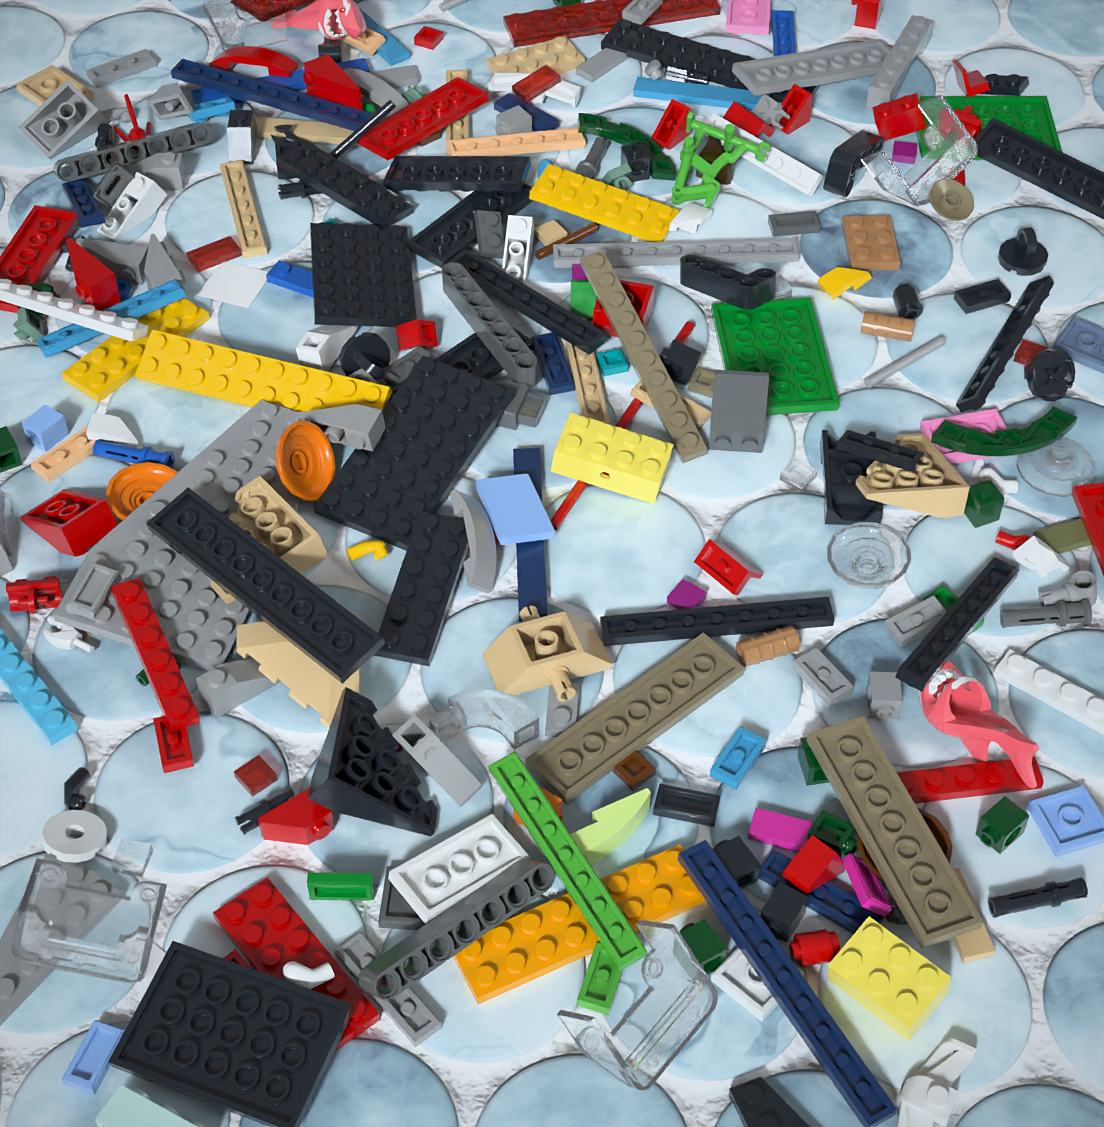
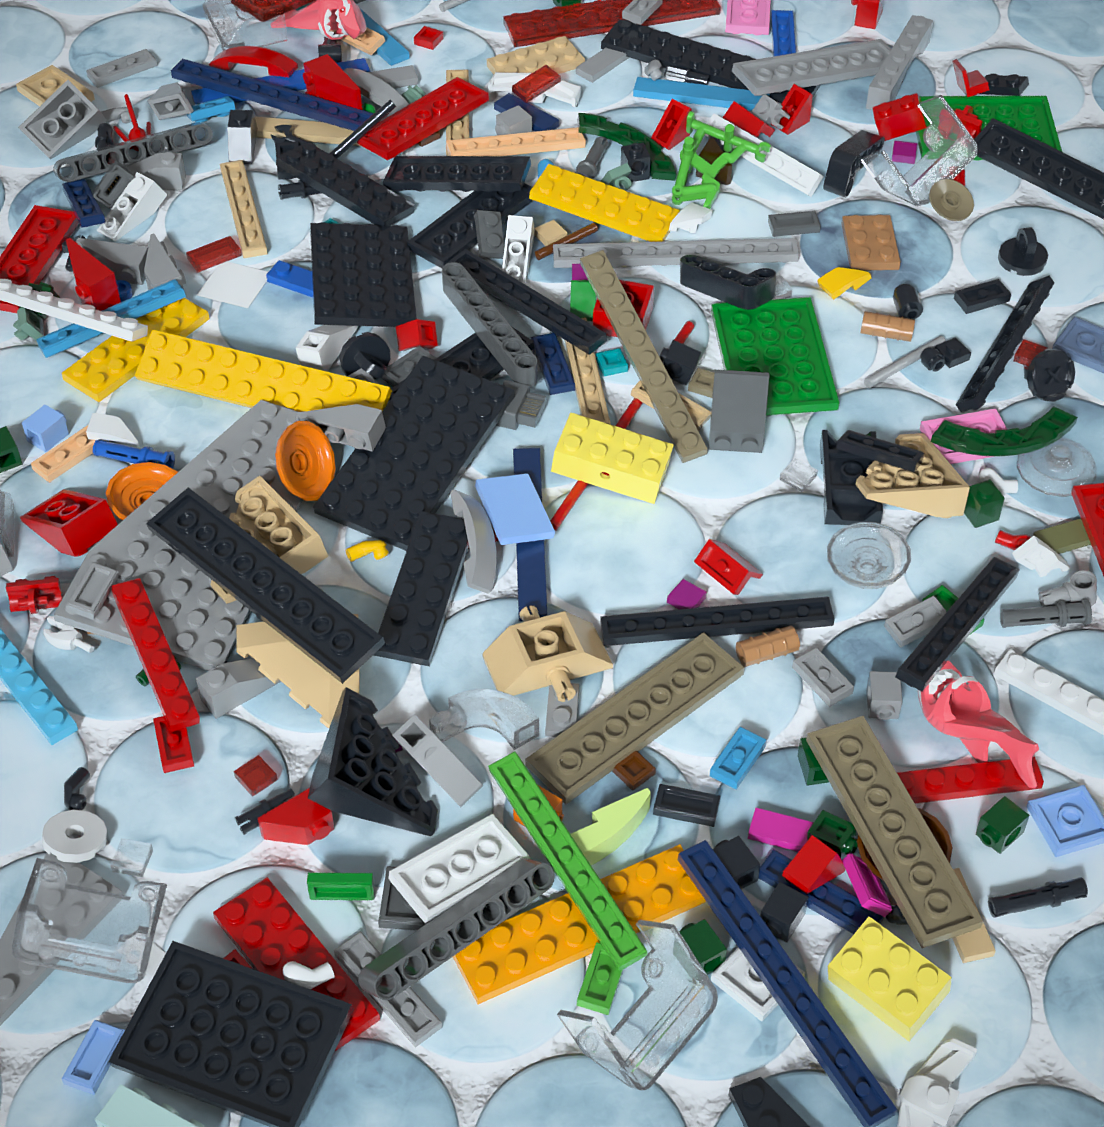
(814, 947): red brick -> none
(948, 353): none -> black plate

